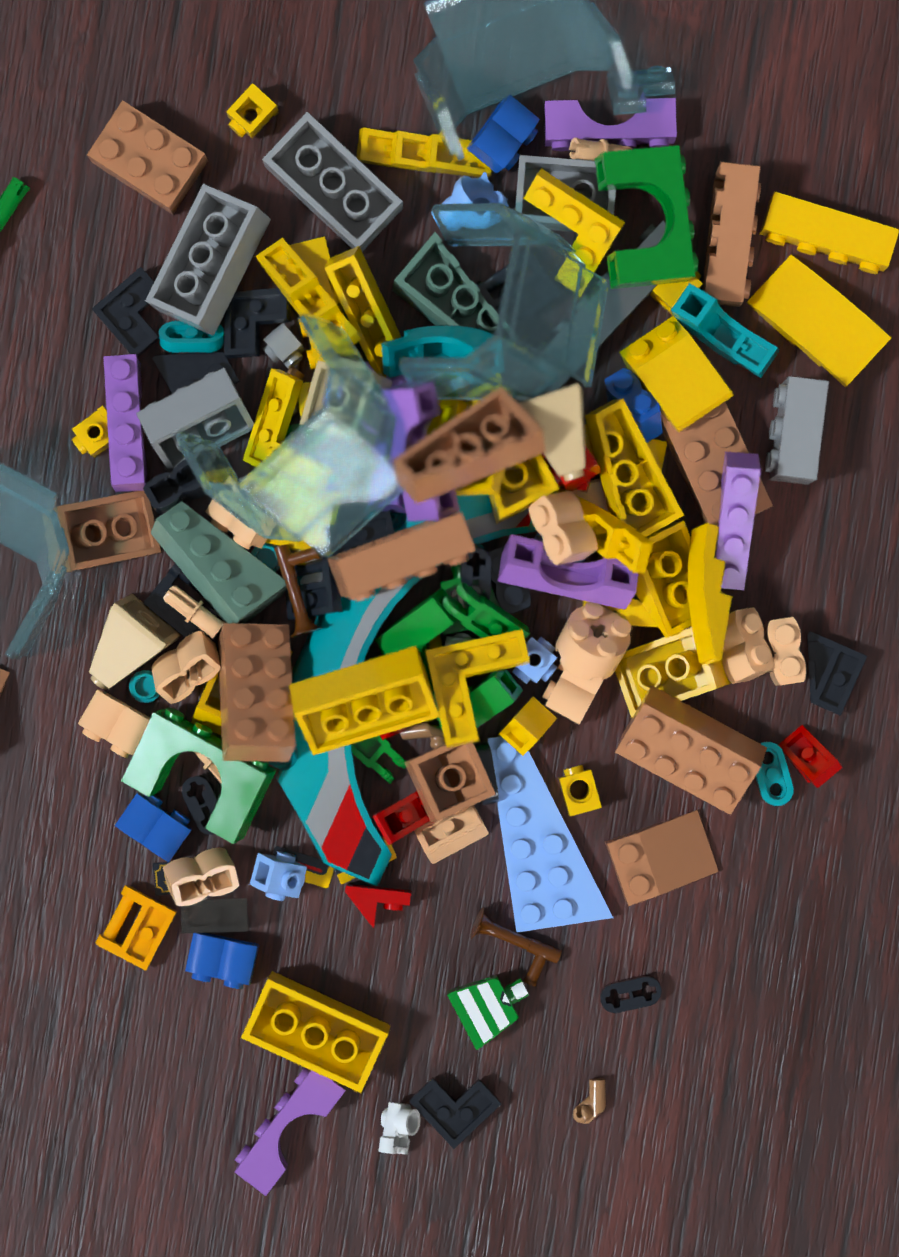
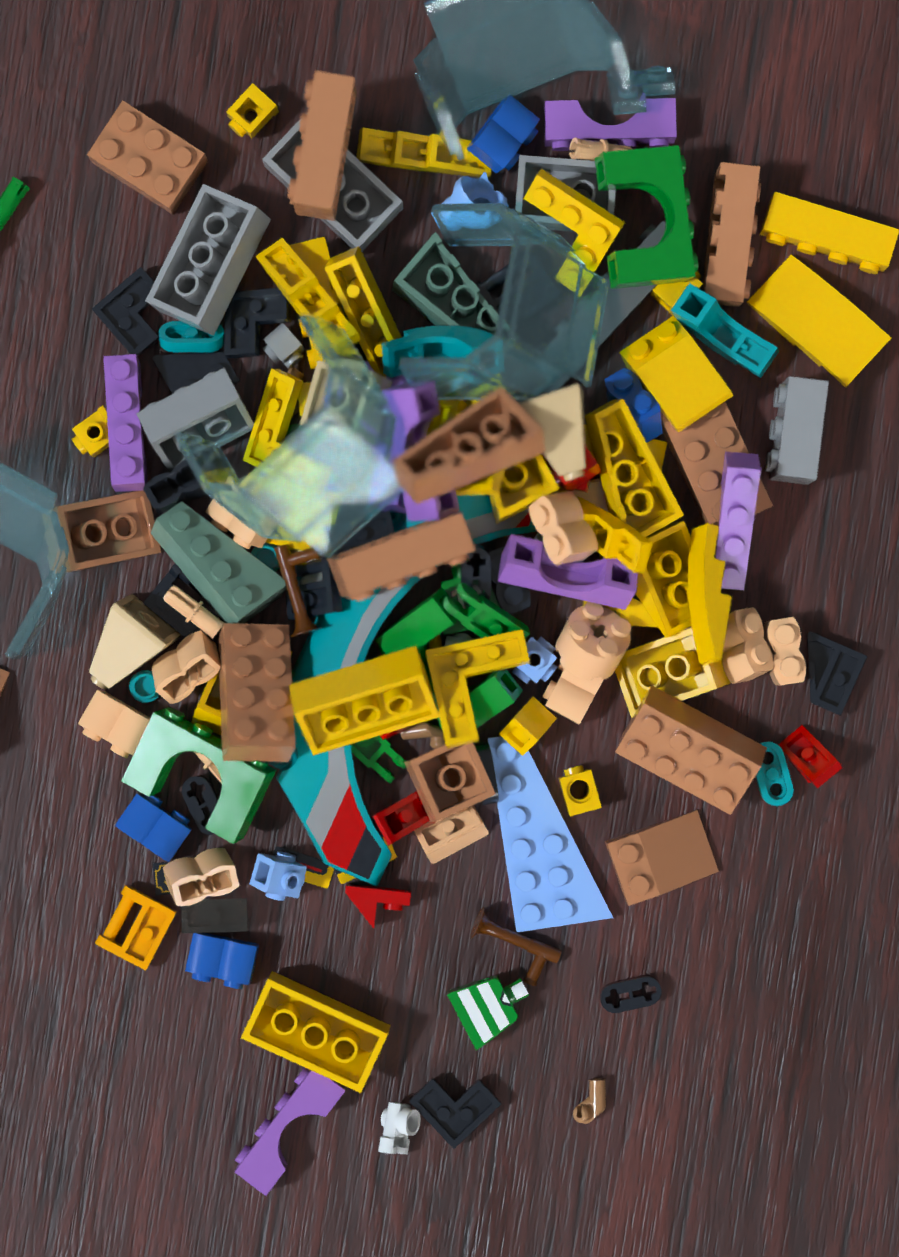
(324, 146): none -> nougat brick

